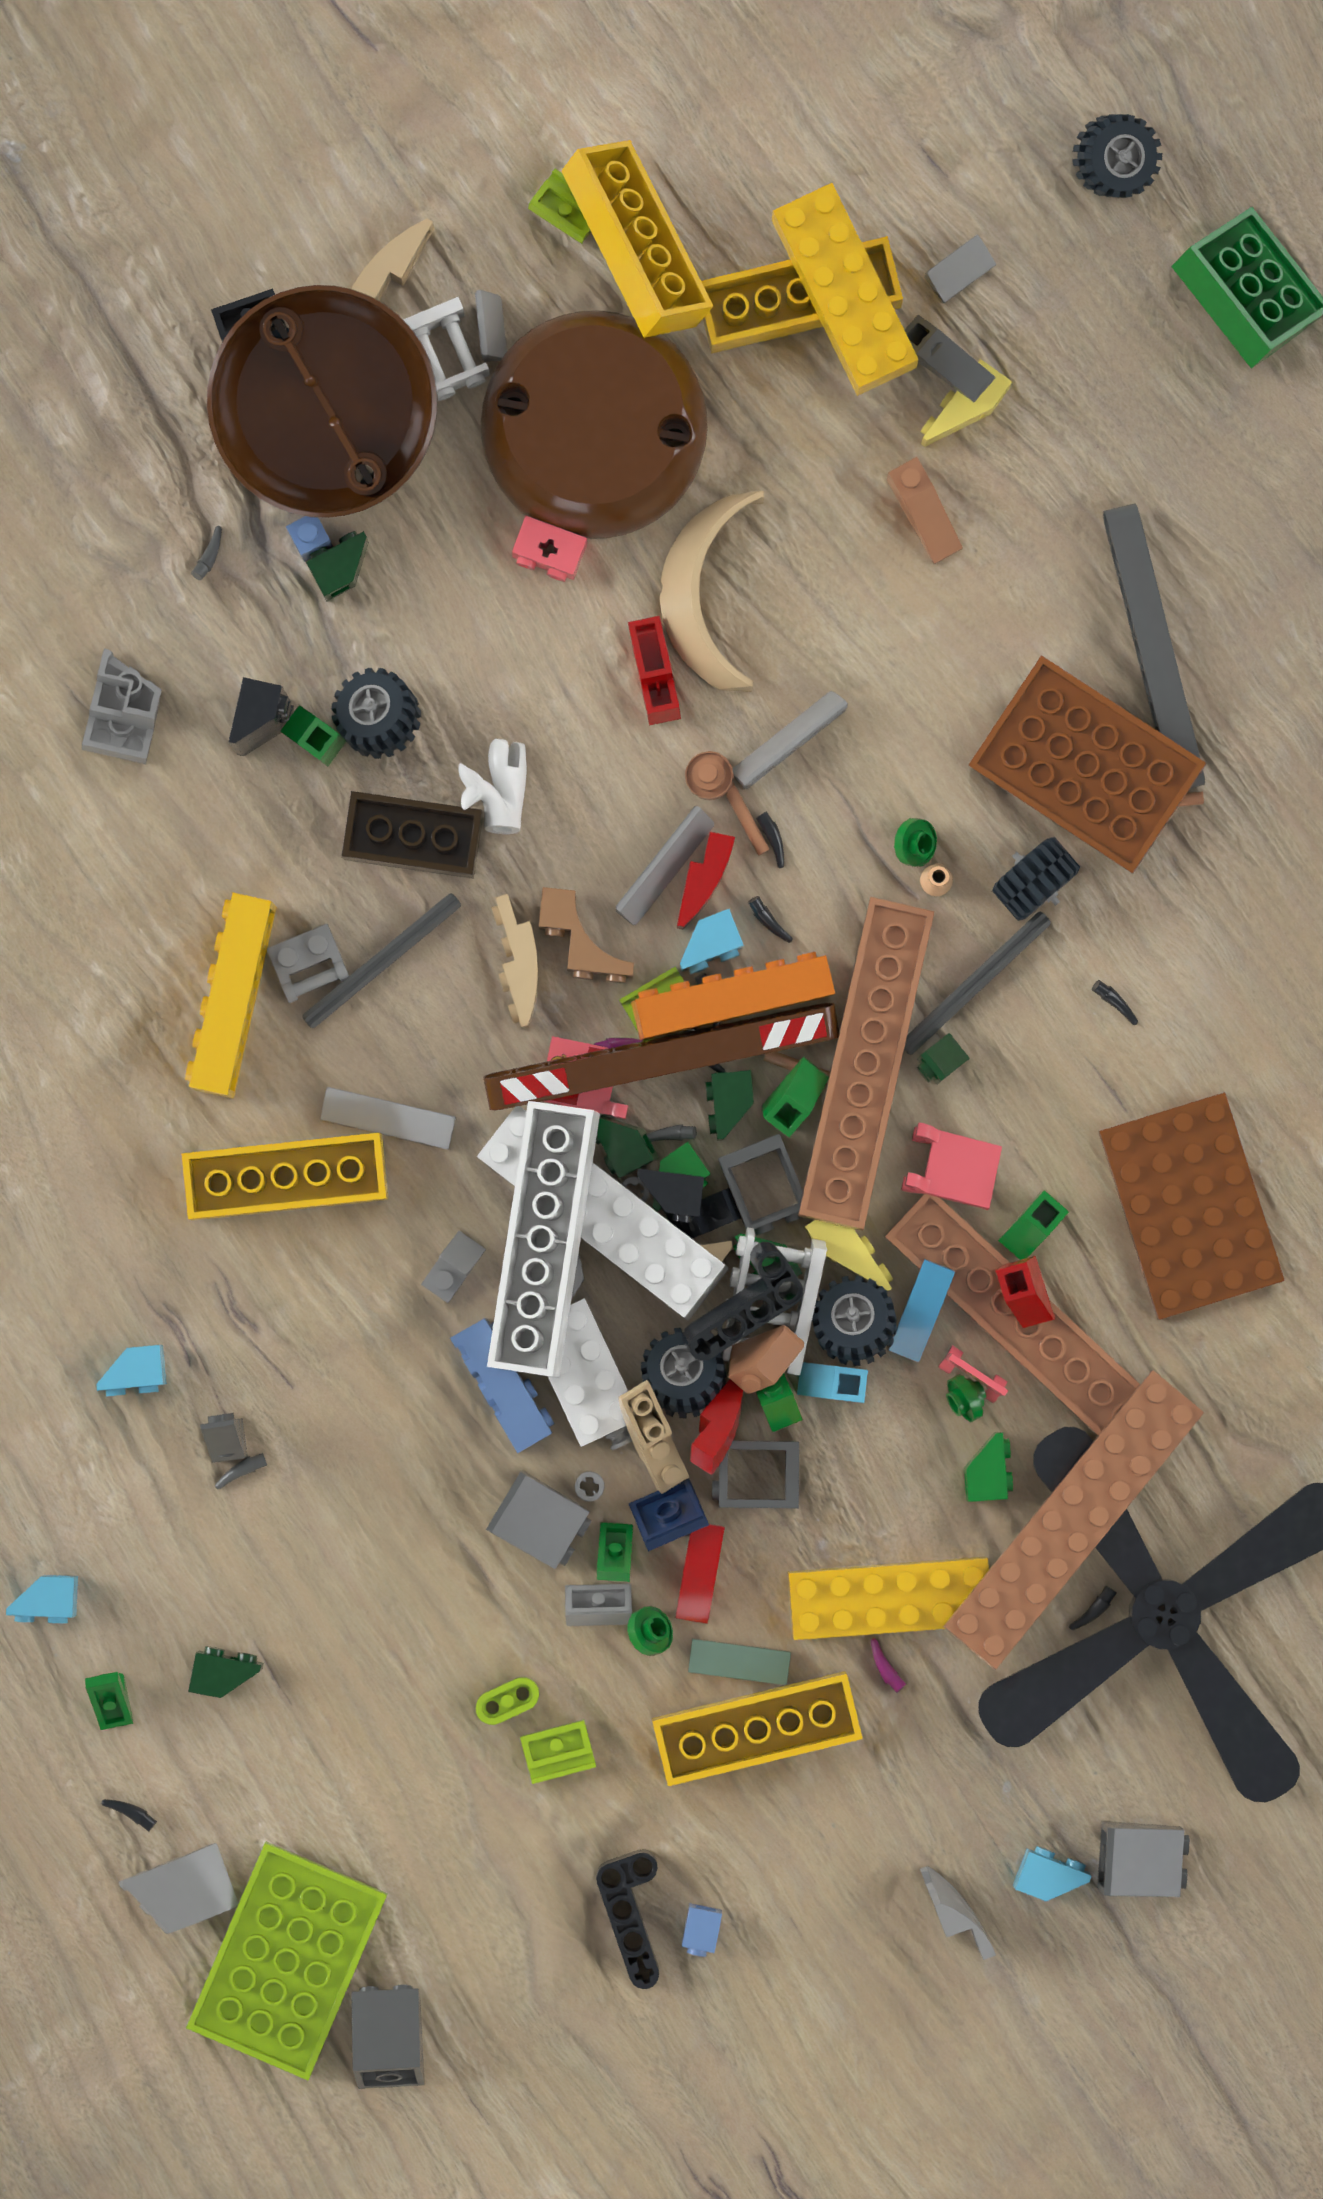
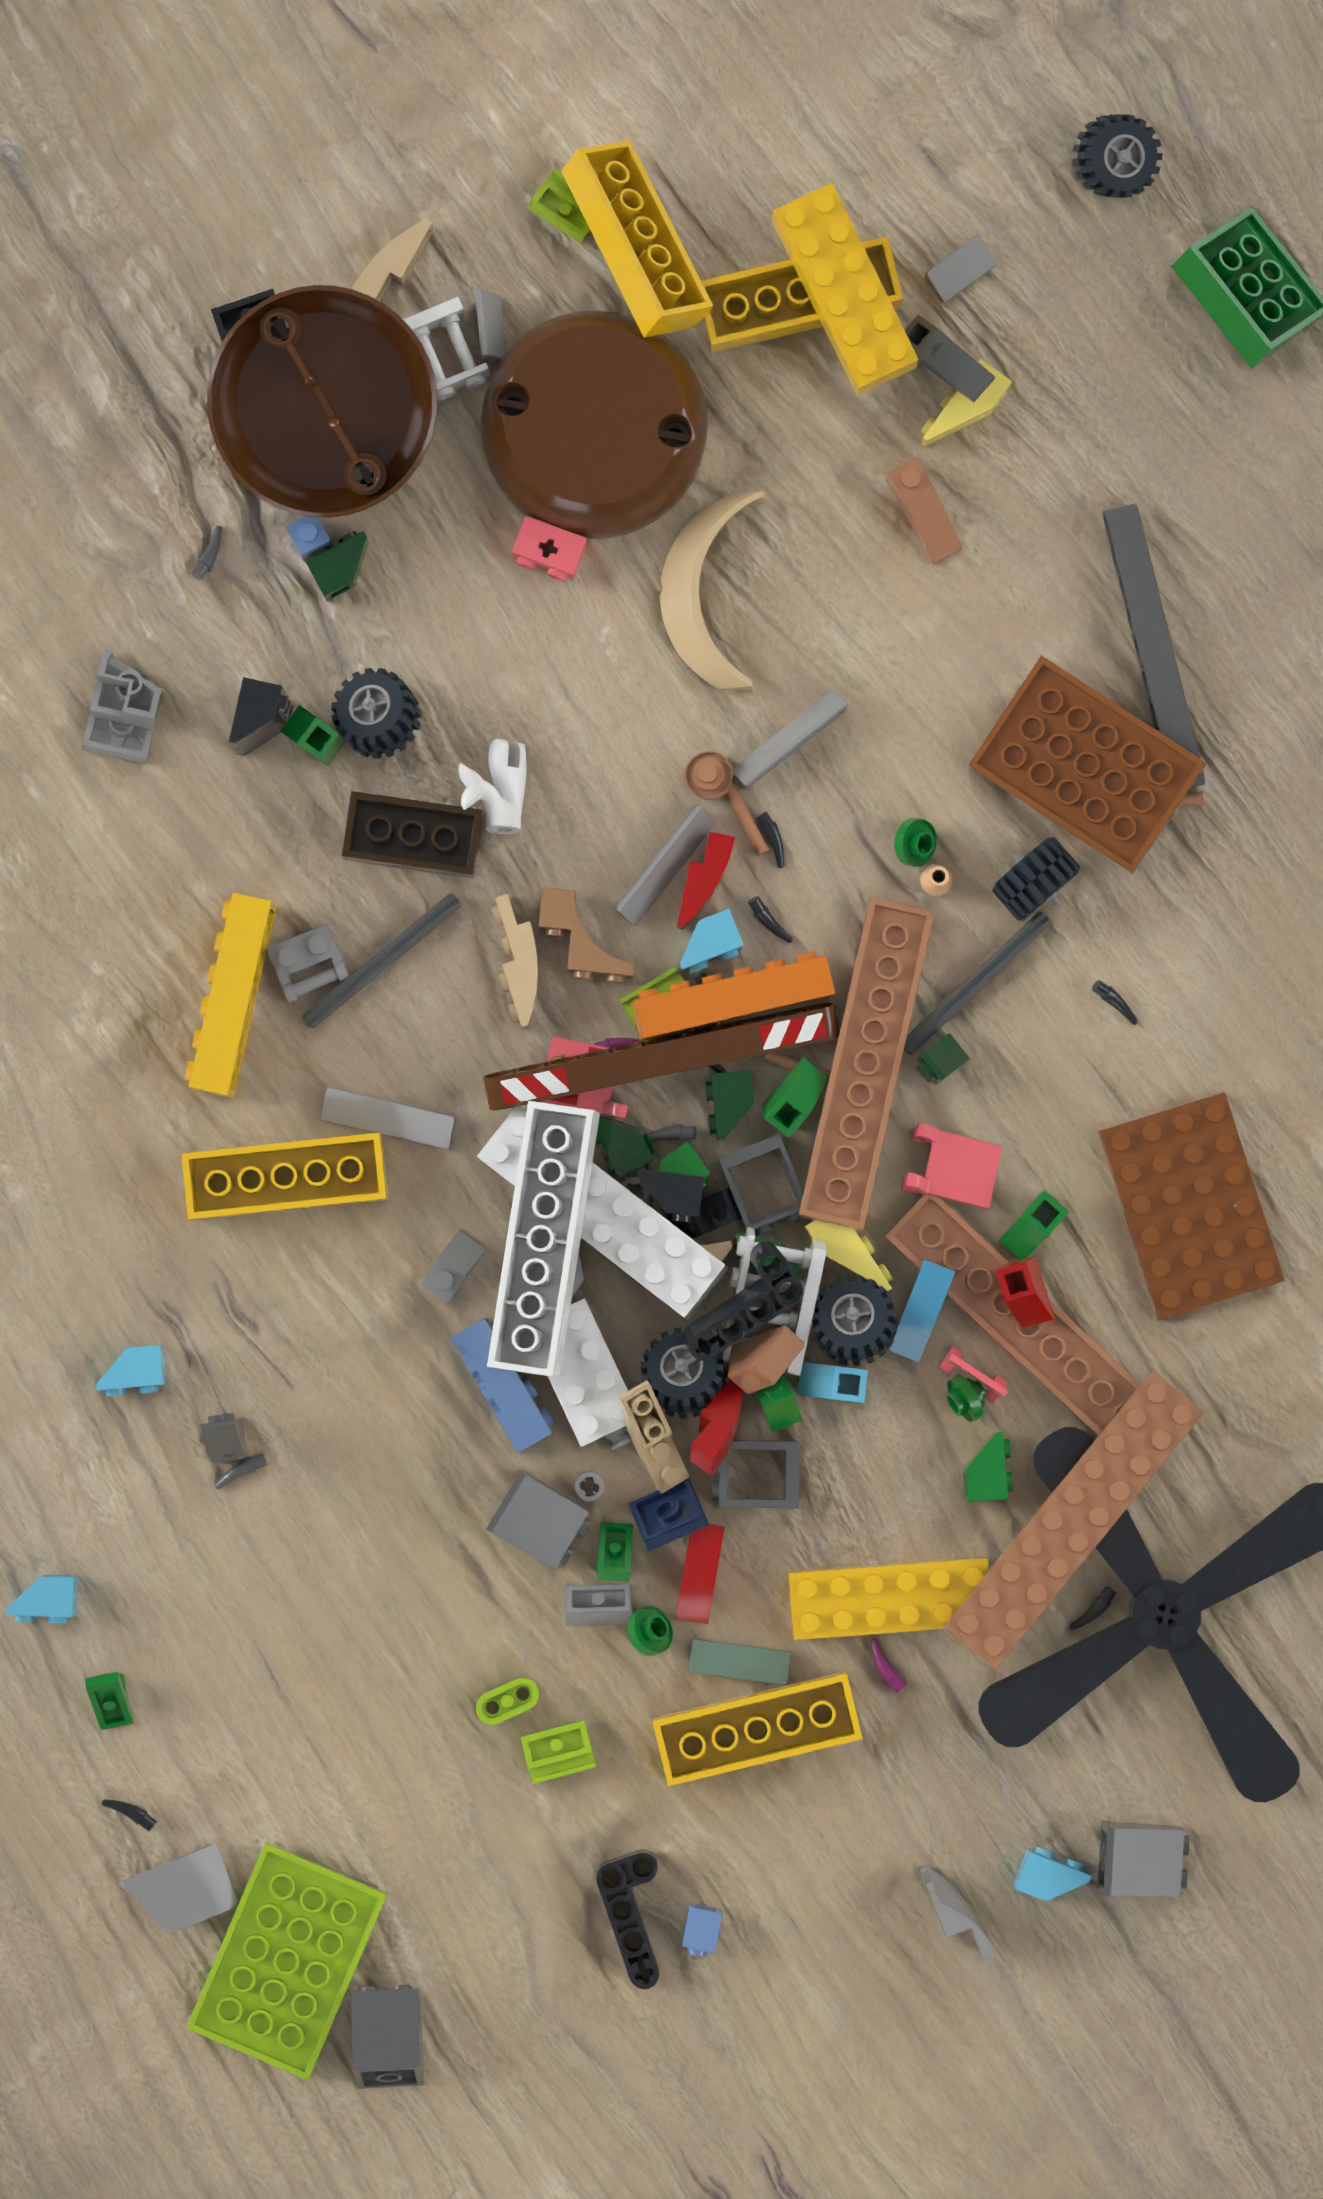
(219, 1674): dark green slope -> none
(654, 670): red slope -> none

